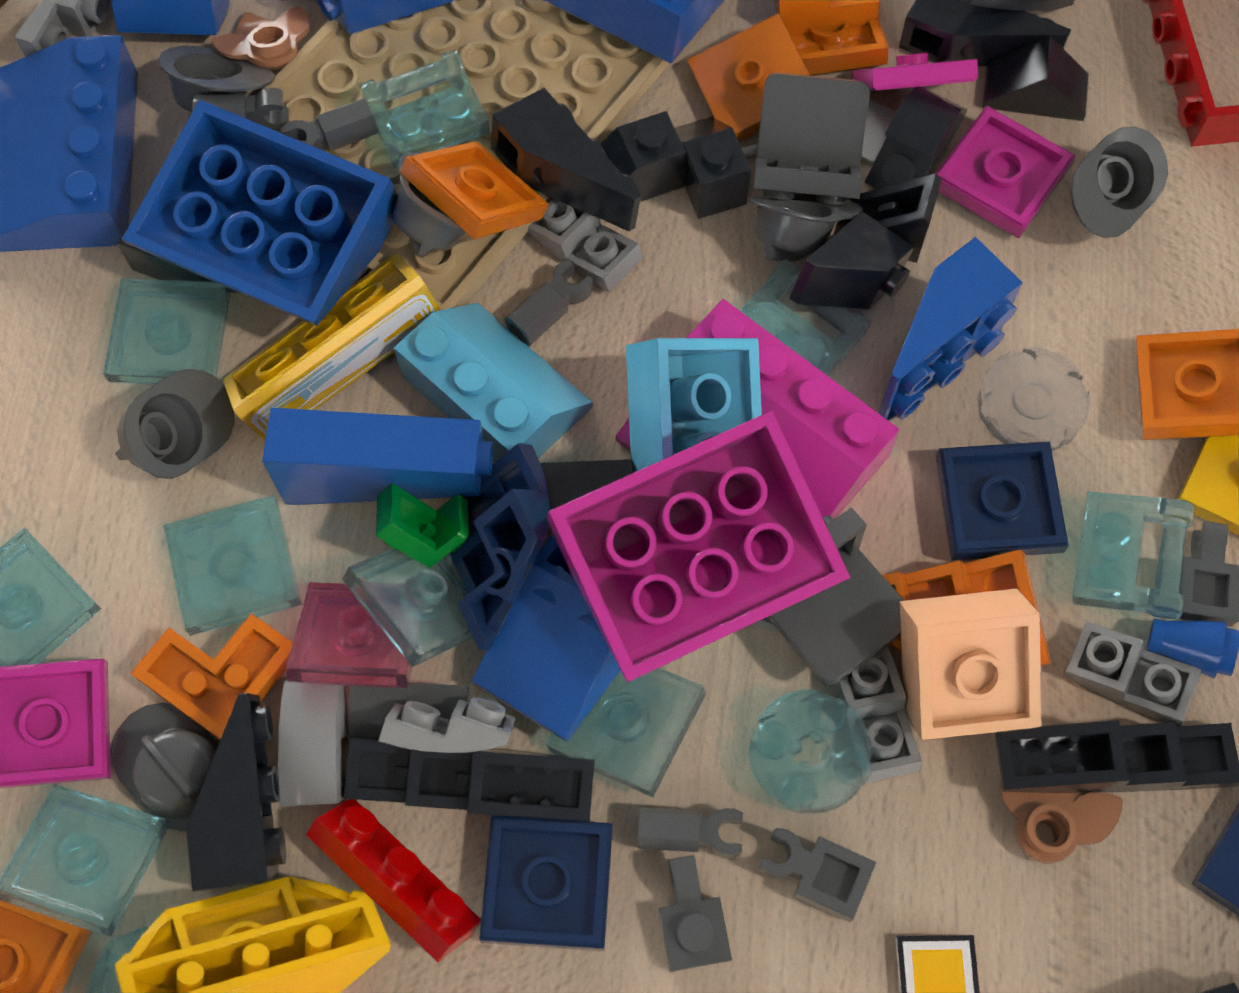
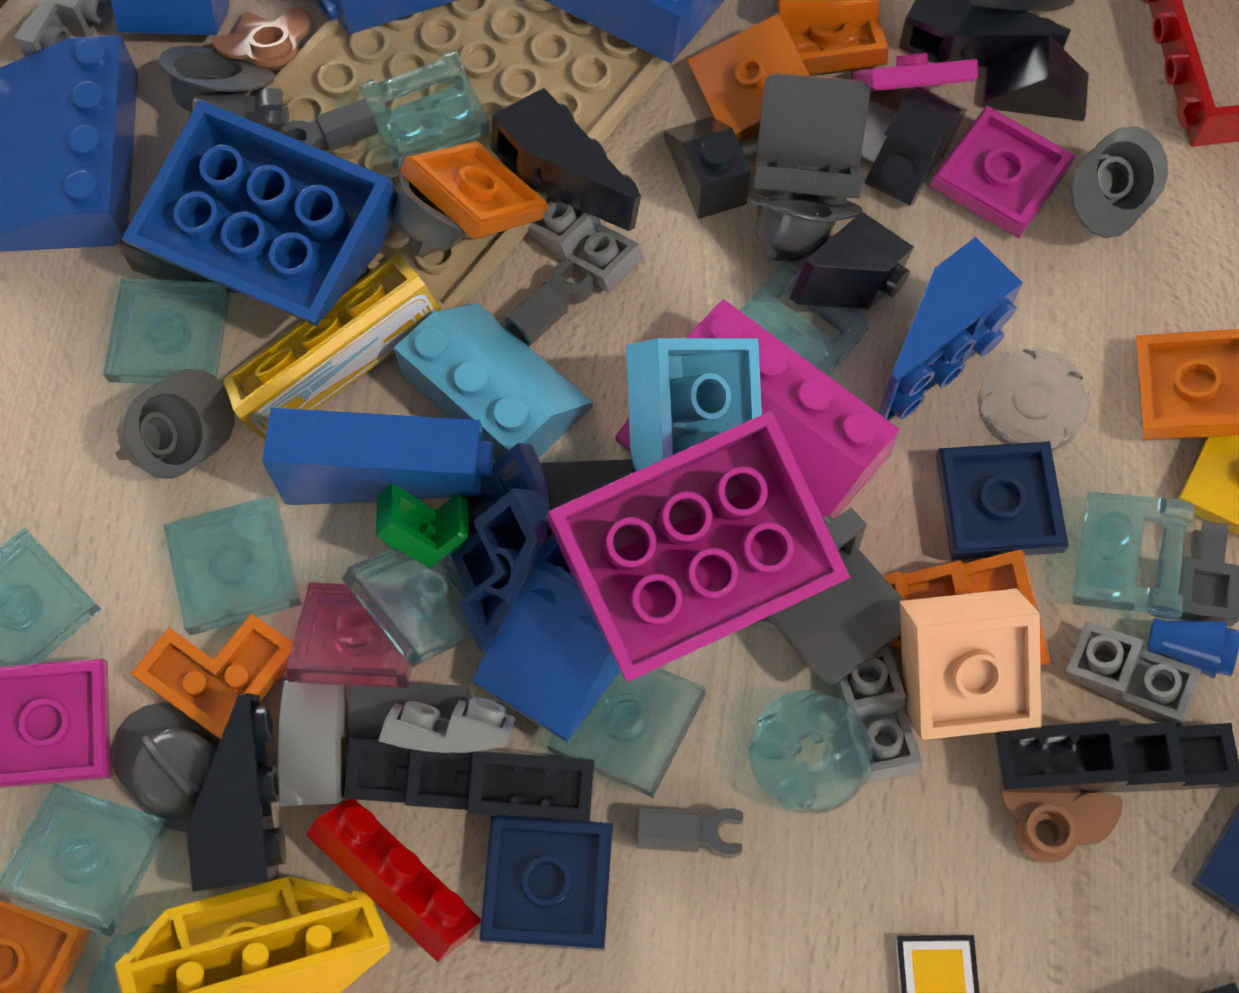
(648, 154): black slope -> none
(693, 927): dark grey plate -> none
(828, 876): dark grey plate -> none
(903, 208): black slope -> none

